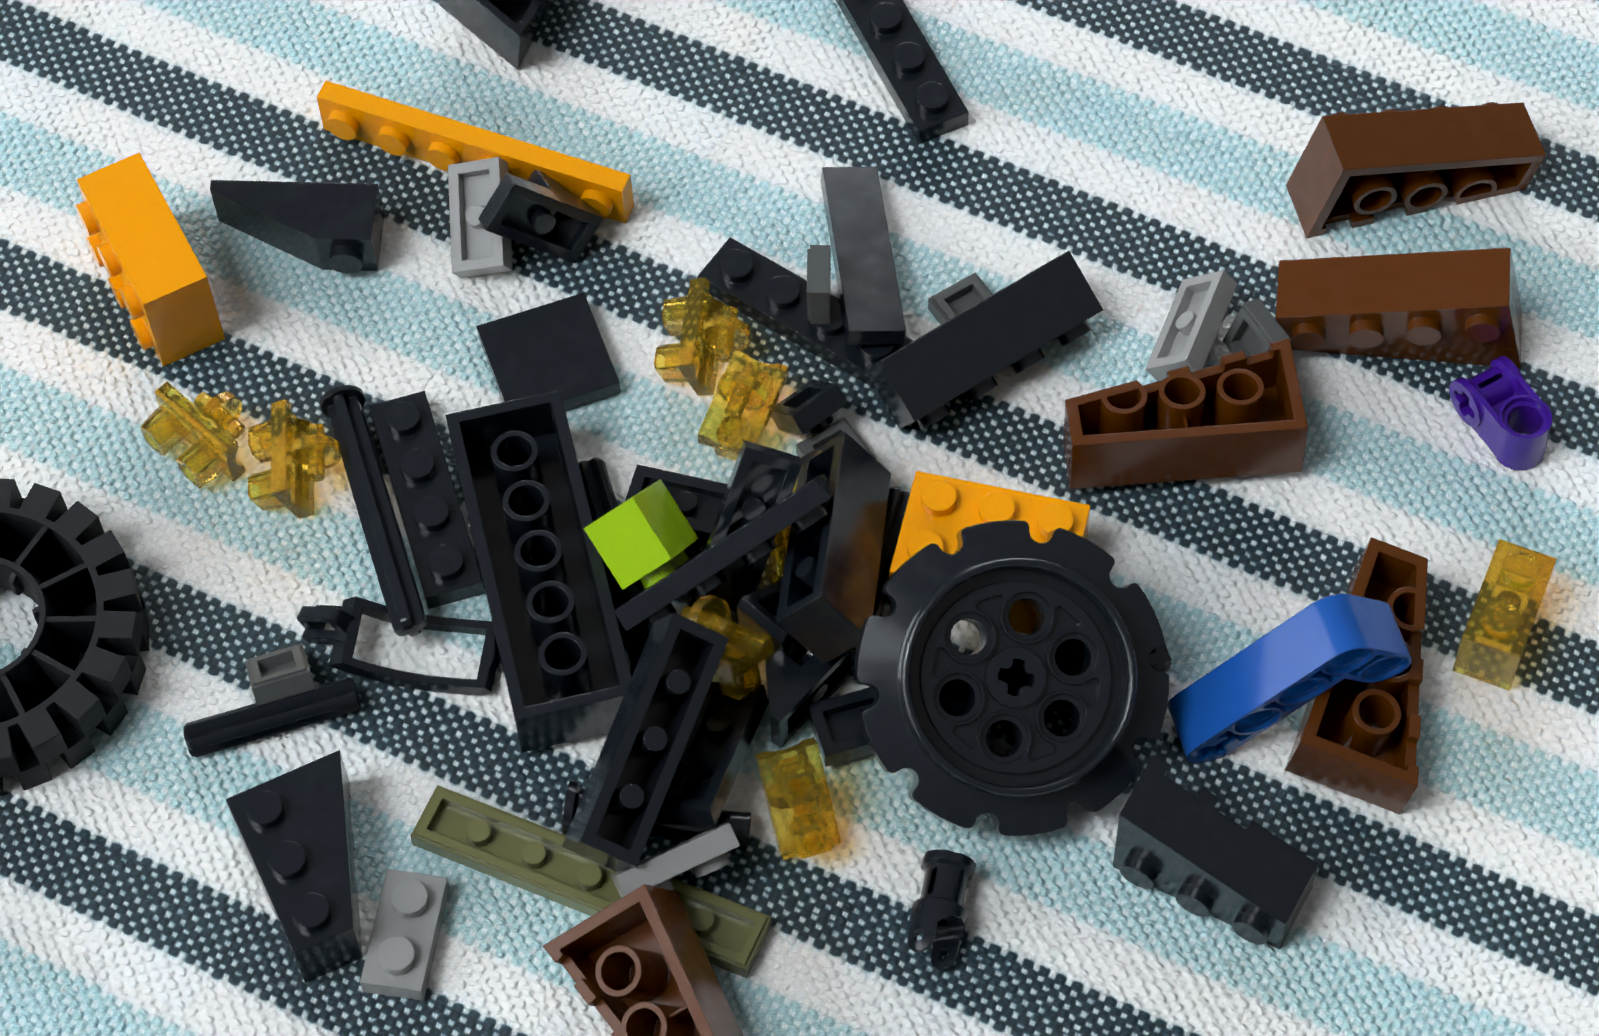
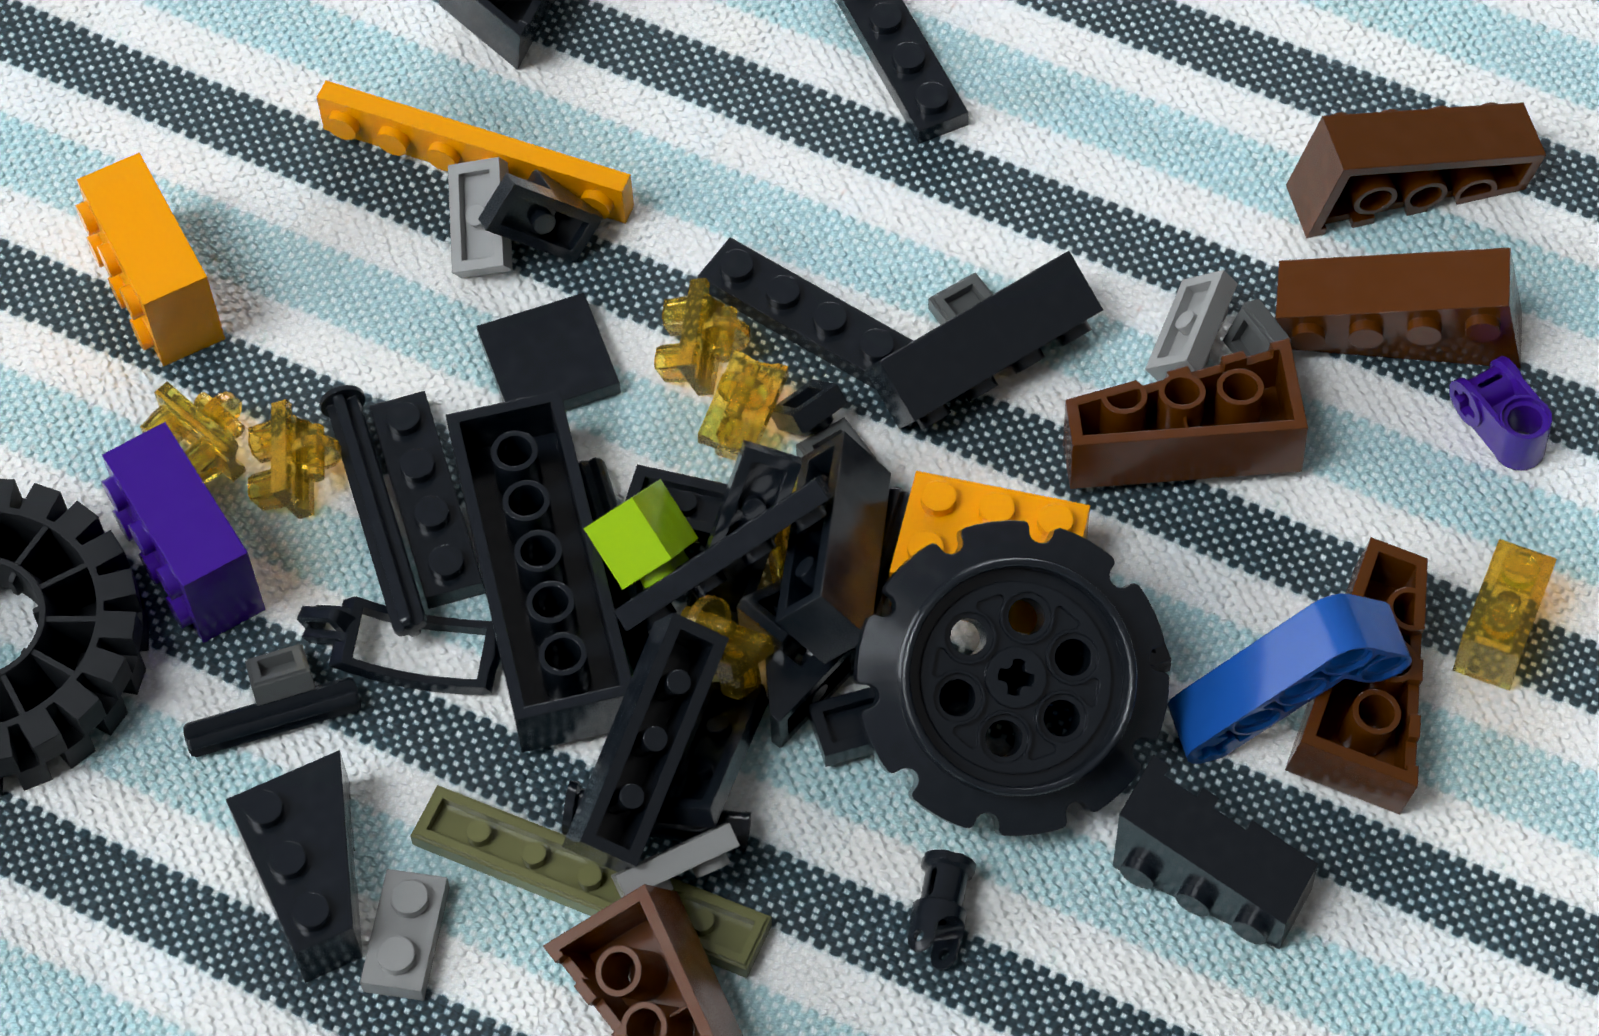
(181, 534): none -> dark purple brick
(315, 221): black slope -> none
(798, 800): clear yellow hips -> none
(819, 284): dark grey tile -> none
(862, 256): black tile -> none

